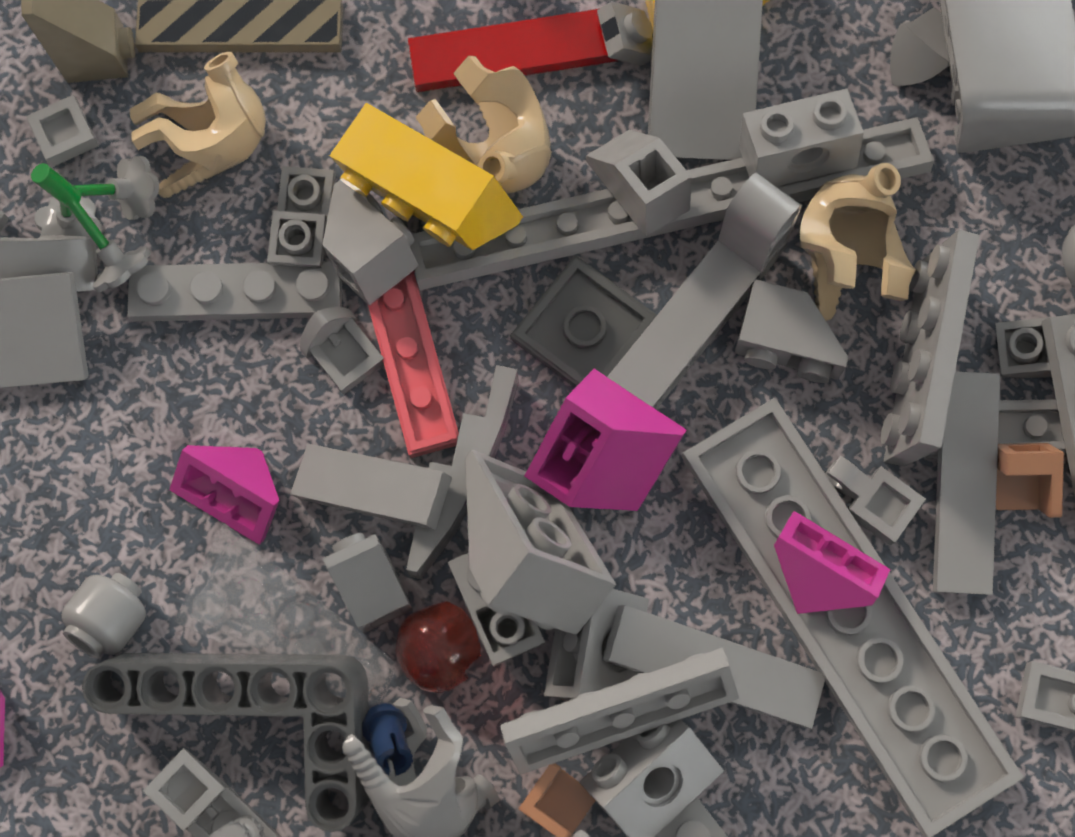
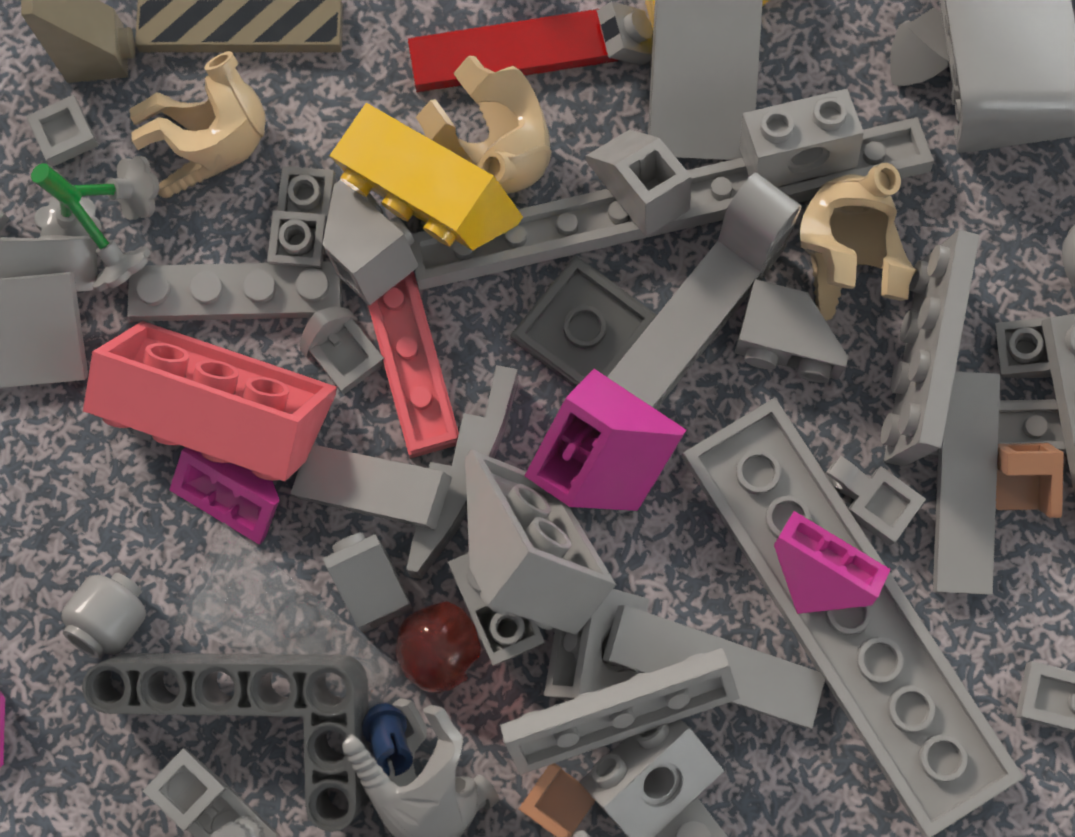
(207, 399): none -> coral slope

